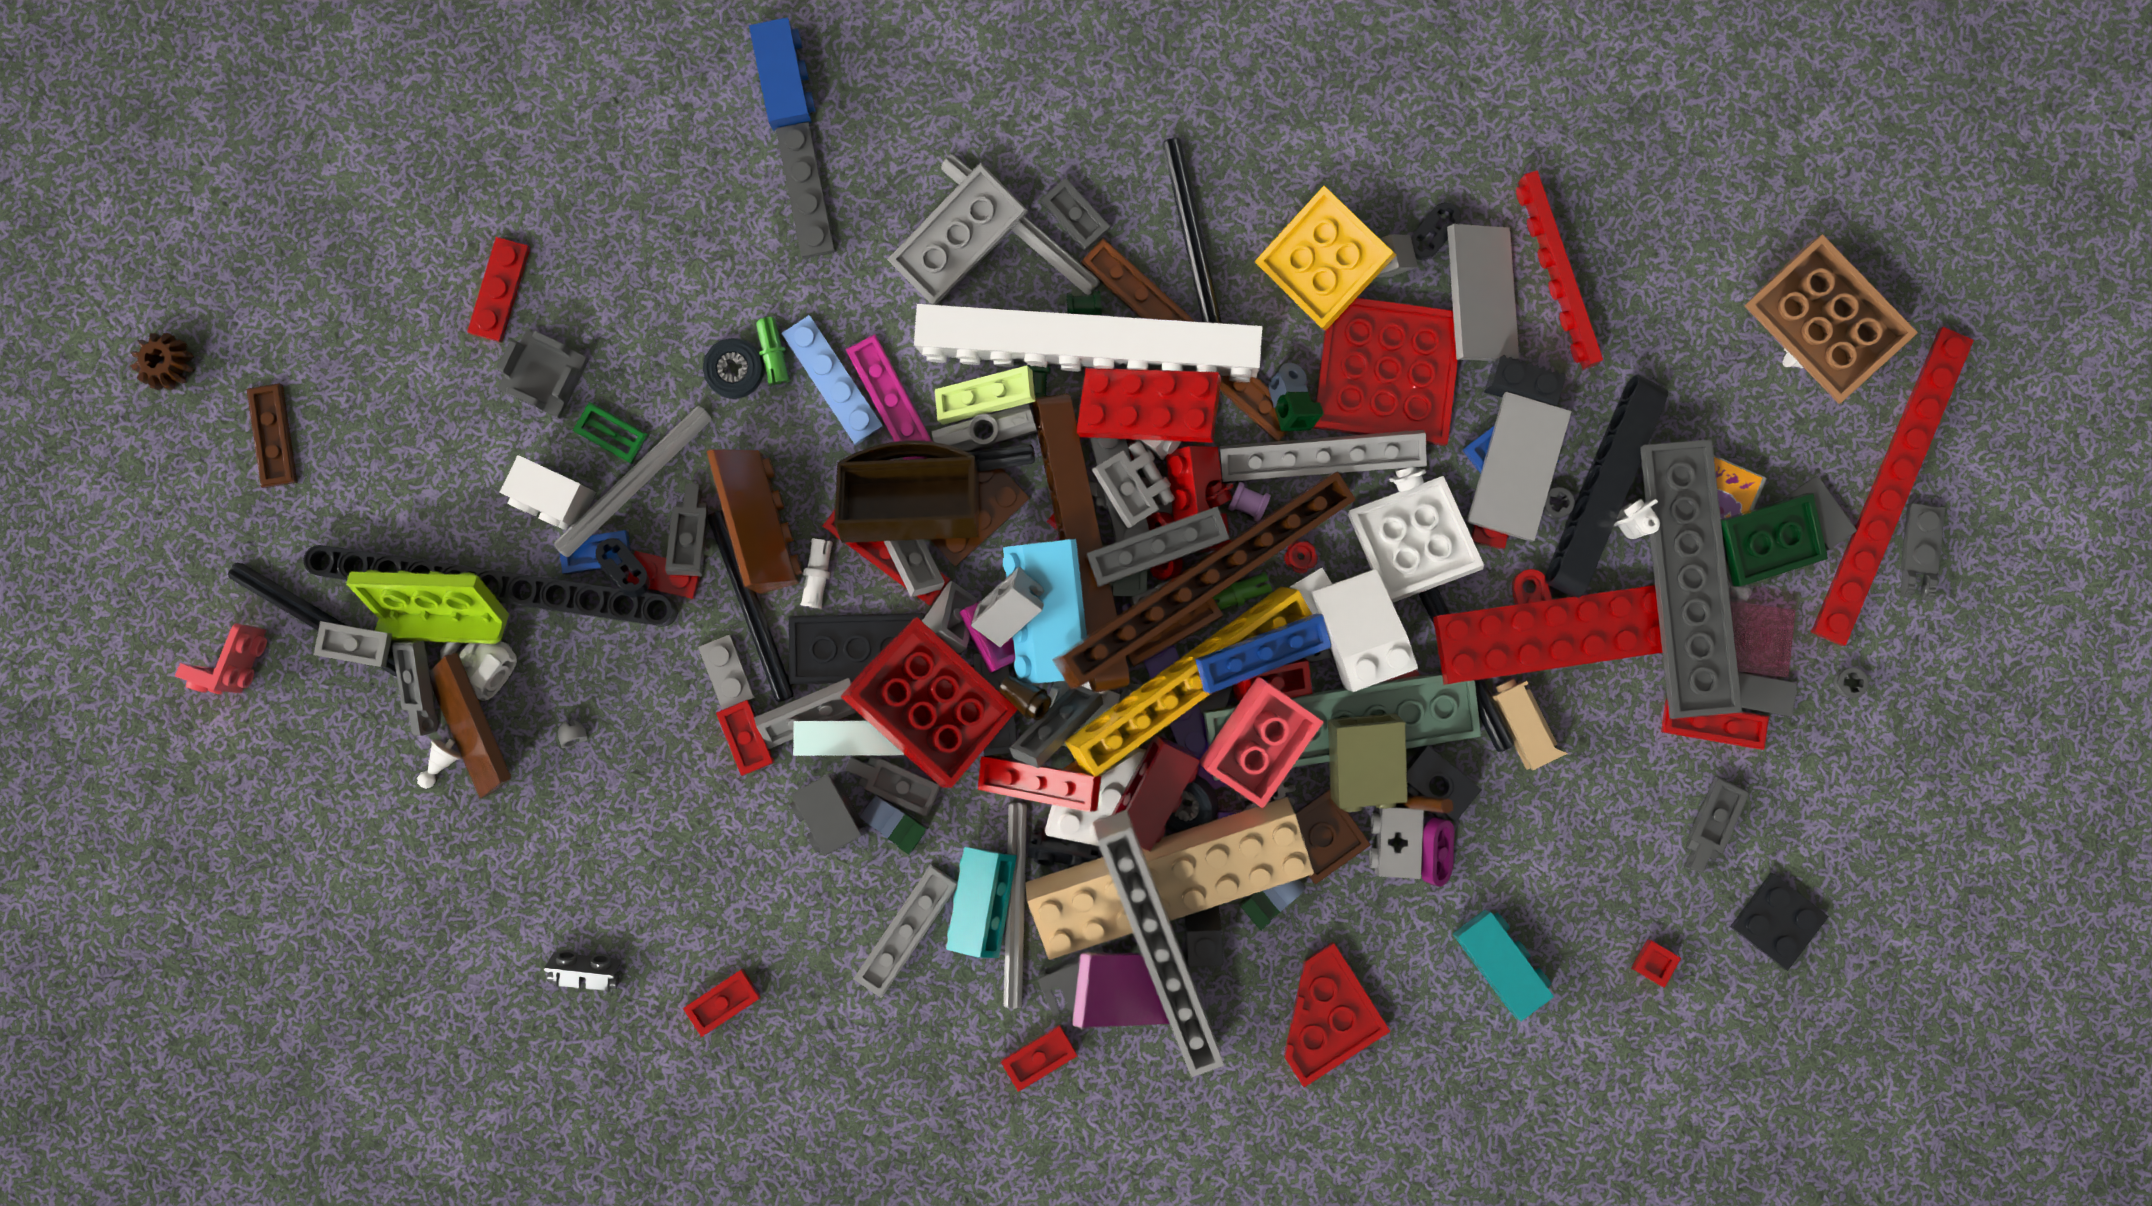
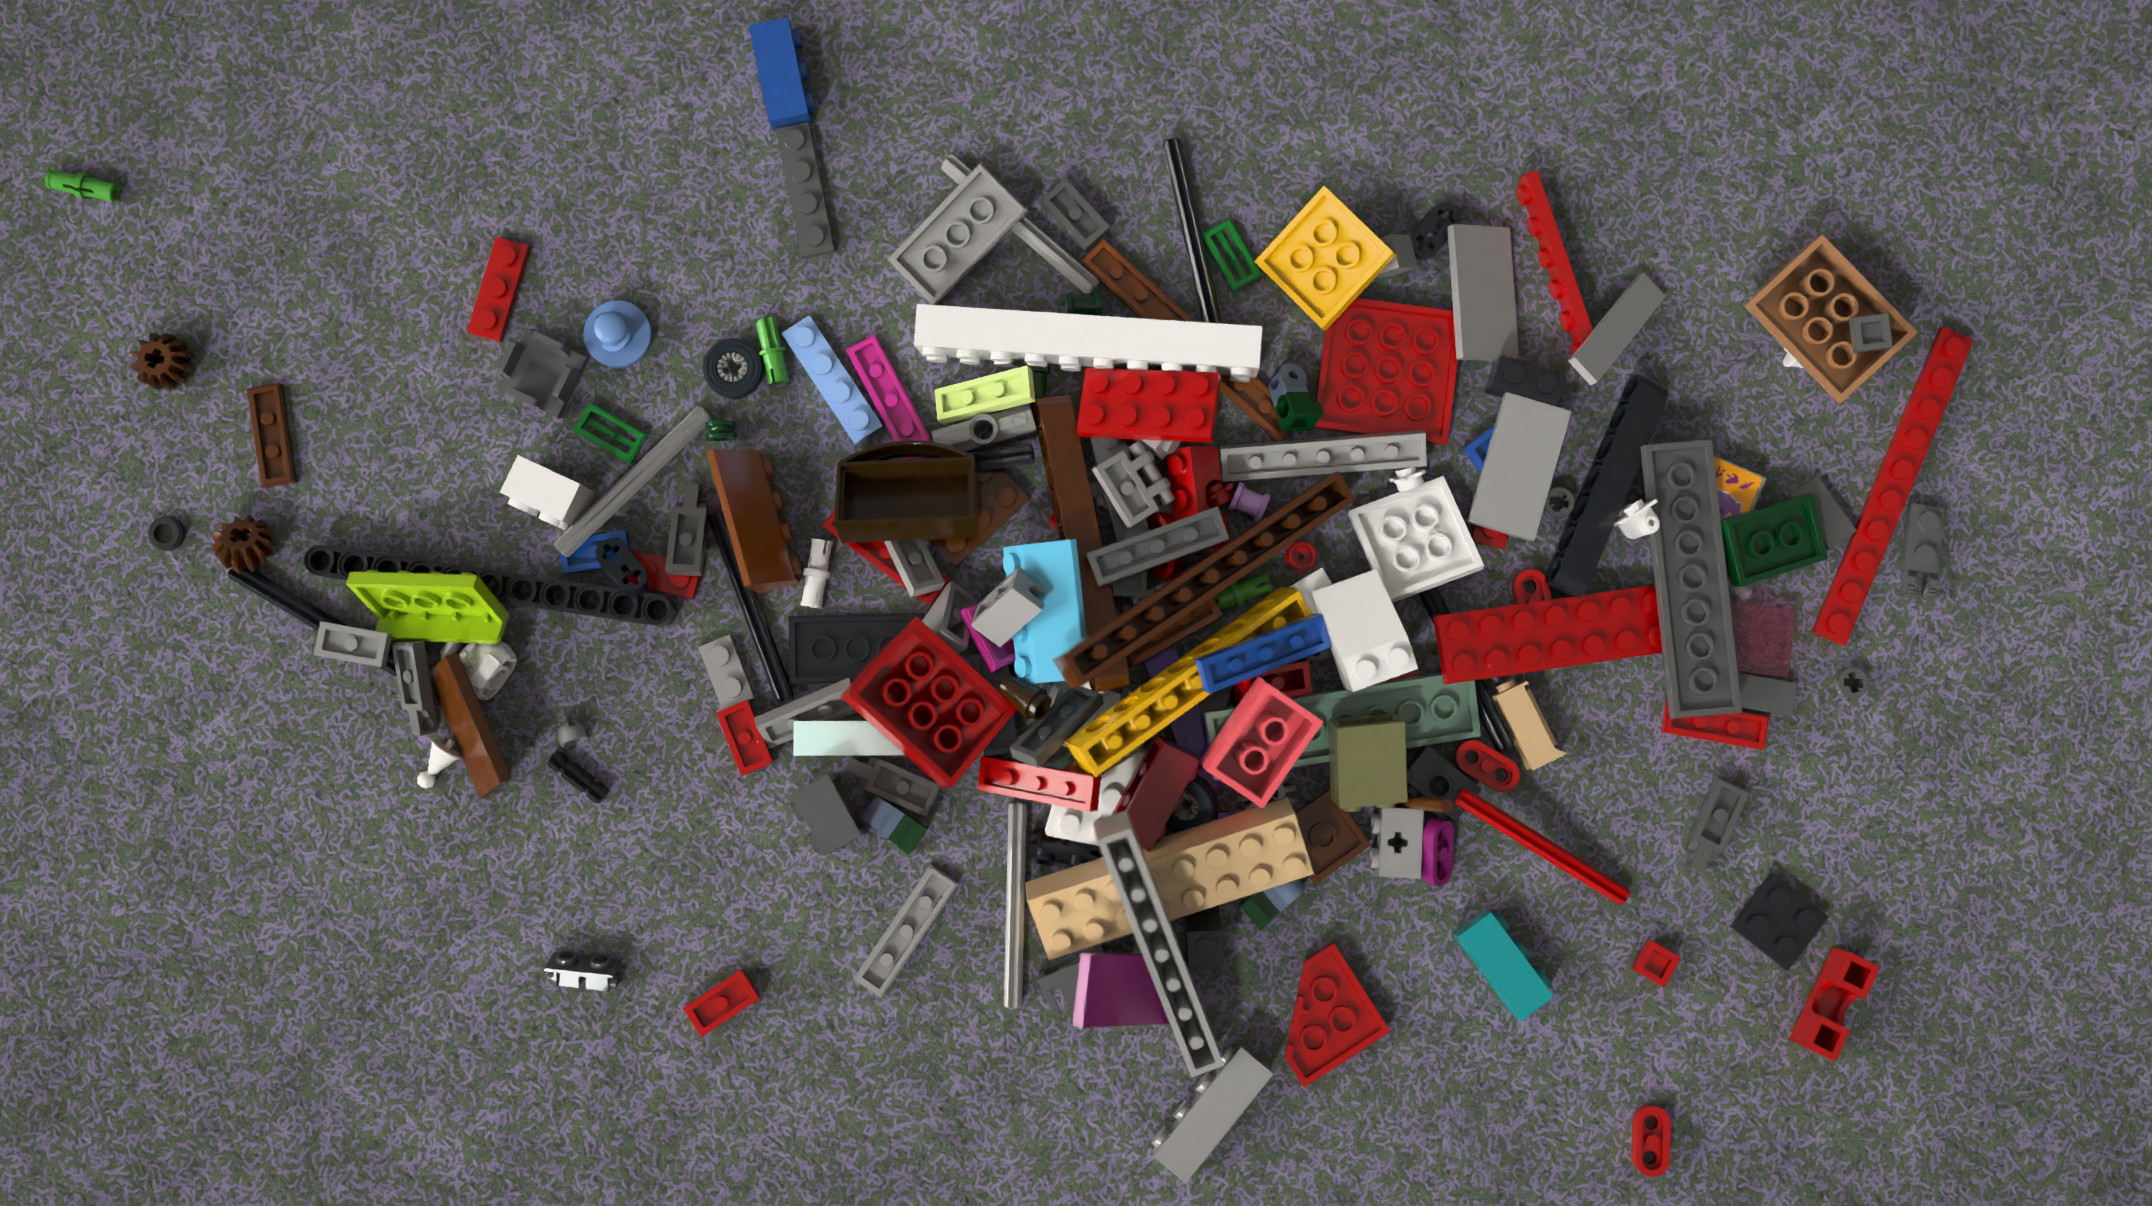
(82, 185): none -> bright green pin
(166, 533): none -> pearl dark grey tile
(234, 665): coral bracket -> none
(244, 544): none -> reddish brown gear
(578, 777): none -> black axle
(617, 334): none -> medium blue plate
(720, 430): none -> dark green bush
(981, 902): brick -> none
(1039, 1058): red plate -> none
(1211, 1112): none -> light grey brick
(1245, 280): none -> green tile
(1485, 765): none -> red plate
(1542, 846): none -> red axle
(1616, 329): none -> light grey tile
(1651, 1139): none -> red plate
(1837, 986): none -> red arch
(1870, 333): none -> dark grey plate

